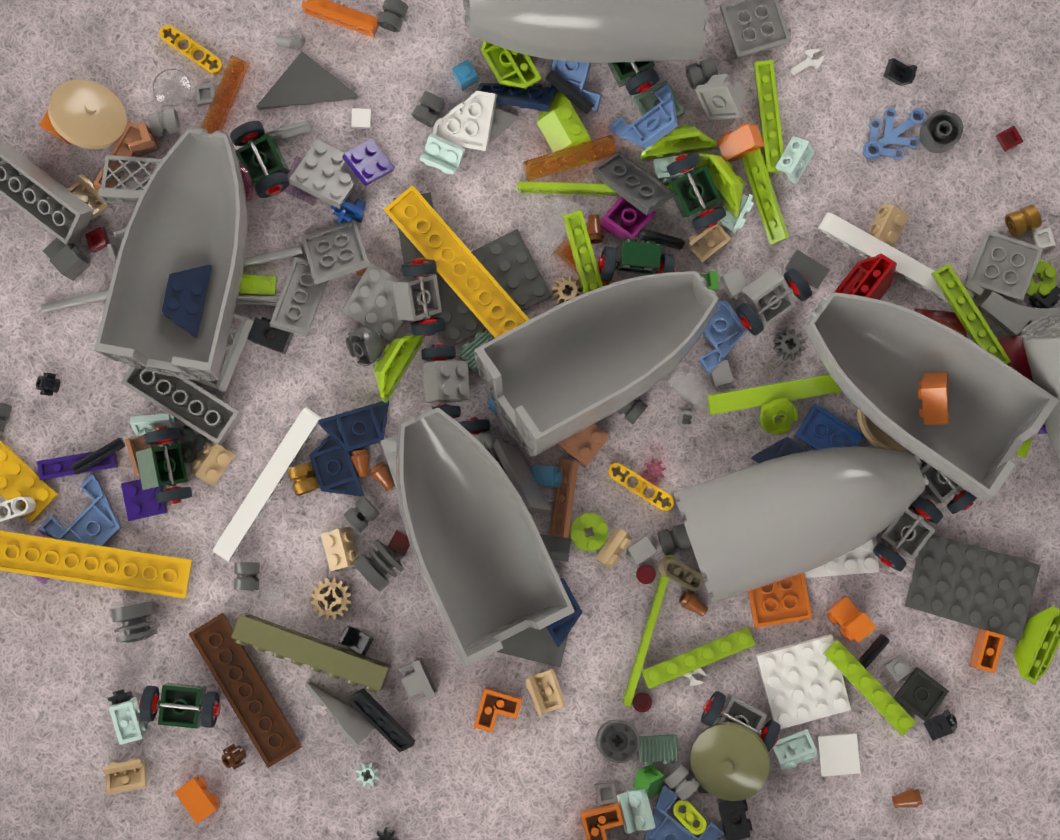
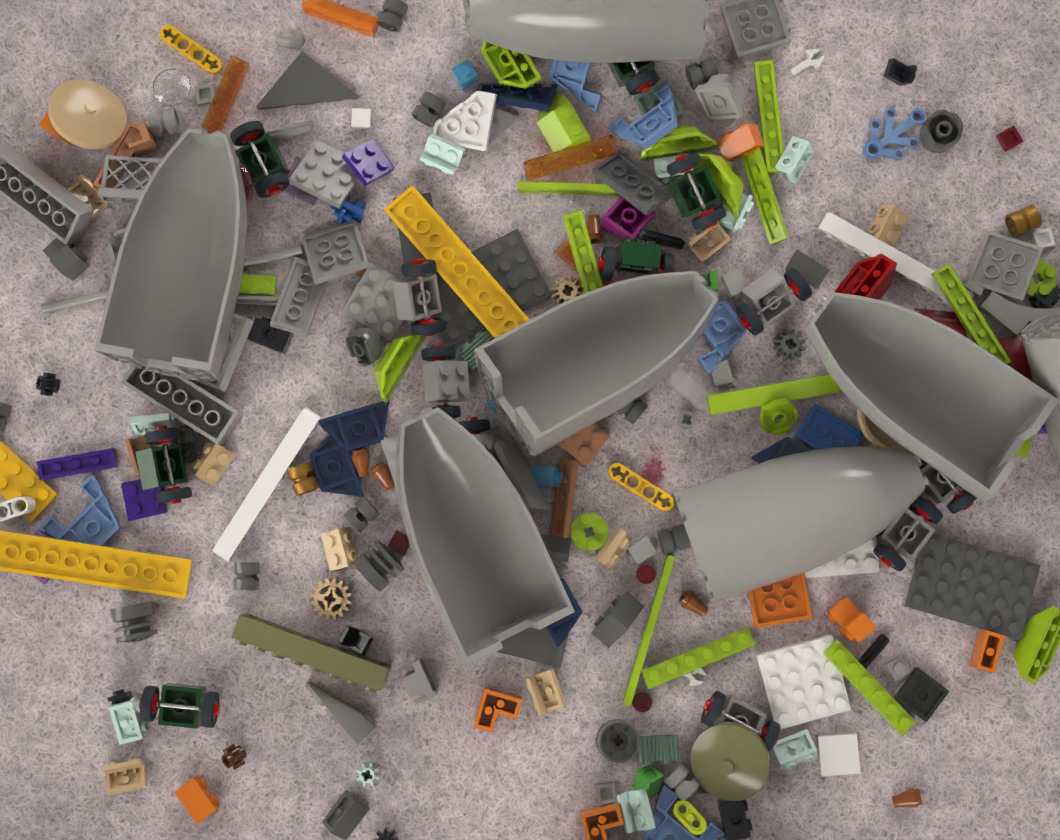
(97, 239): dark red plate -> none
(98, 456): black axle -> none
(186, 297): dark blue wing -> none
(245, 690): reddish brown plate -> none
(345, 816): none -> dark grey panel
(381, 720): black plate -> none
(569, 92): black axle -> none
(617, 619): none -> dark grey brick
(681, 573): dark tan plate -> none
(934, 395): orange brick -> none
(941, 725): black bracket -> none

